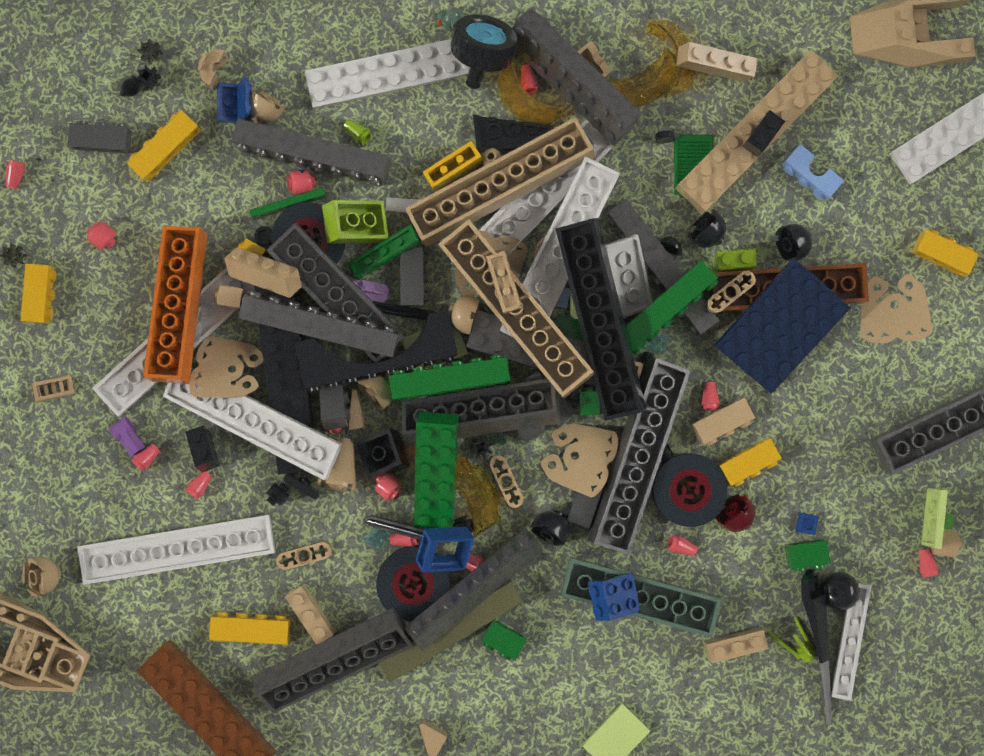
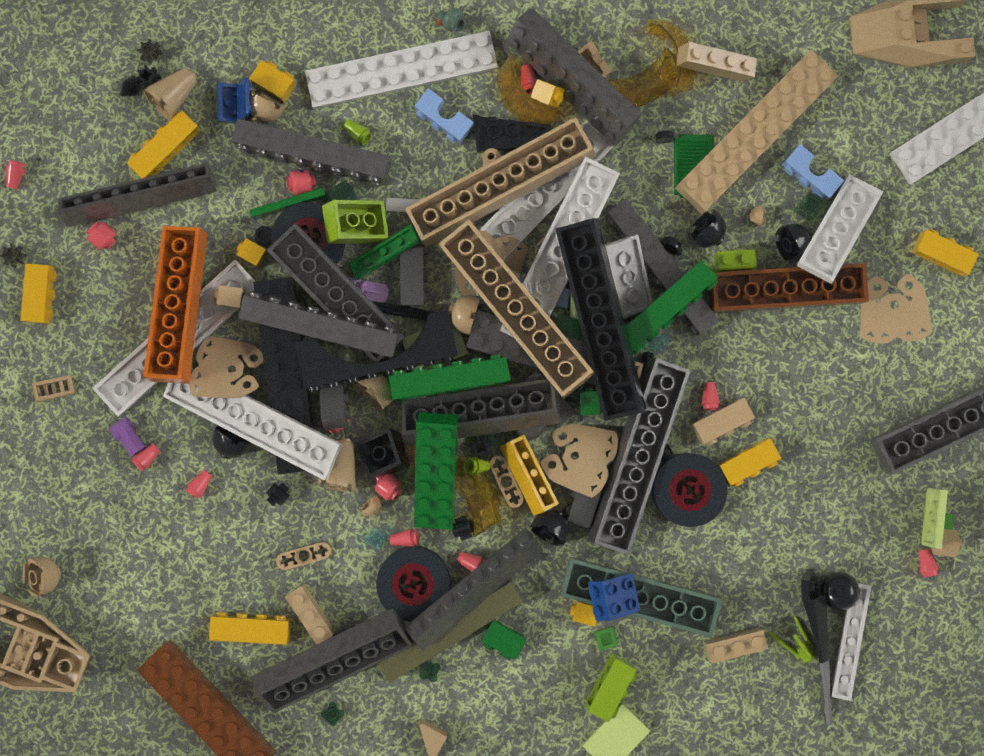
(99, 137): dark grey brick -> none
(137, 195): none -> flat silver brick
(171, 92): none -> tan cone
(176, 549): white plate -> none
(202, 448): black brick -> none
(209, 65): tan cylinder -> none
(229, 444): none -> black cylinder
(263, 272): tan brick -> none
(273, 81): none -> yellow brick
(303, 485): black plate -> none
(332, 720): none -> clear green plate
(341, 192): none -> clear green brick
(356, 412): tan slope -> none
(371, 506): none -> tan piece
(395, 527): black axle -> none
(429, 666): none -> clear green plate
(432, 536): blue window -> none
(453, 167): yellow brick -> none
(455, 128): none -> light blue arch
(474, 466): none -> lime cone
(483, 46): black wheel -> none
(504, 282): tan tile -> none
(529, 475): none -> yellow brick
(547, 93): none -> yellow brick
(583, 613): none -> yellow brick
(606, 638): none -> bright green tile
(611, 687): none -> lime brick
(680, 545): coral cone -> none
(737, 514): dark red cylinder -> none
(738, 279): tan beam -> none
(758, 215): none -> tan piece
(763, 133): black brick -> none
(782, 325): dark blue plate -> none
(806, 523): blue tile -> none
(807, 554): green brick -> none
(809, 206): none -> clear green brick
(840, 229): none -> white plate

